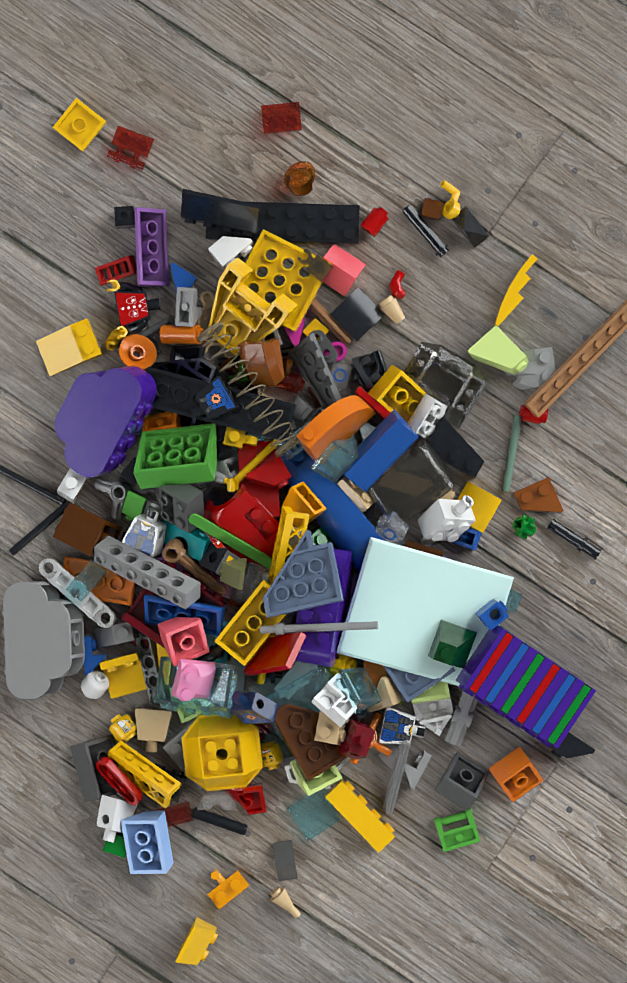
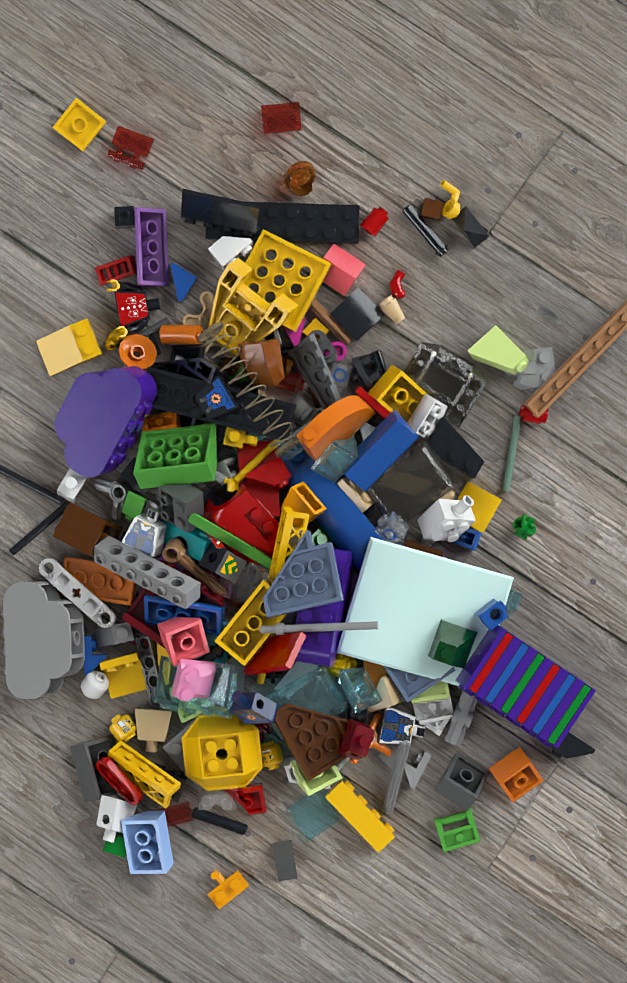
(86, 580): clear light blue slope -> none
(186, 307): light grey slope -> none
(196, 943): yellow slope -> none
(234, 573): olive slope -> none
(281, 898): tan cone -> none
(317, 266): clear smoke plate -> none
(329, 731): tan bracket -> none
(335, 701): white slope -> none
(512, 297): yellow slope -> none
(539, 497): dark orange wing -> none
(581, 543): black pin -> none

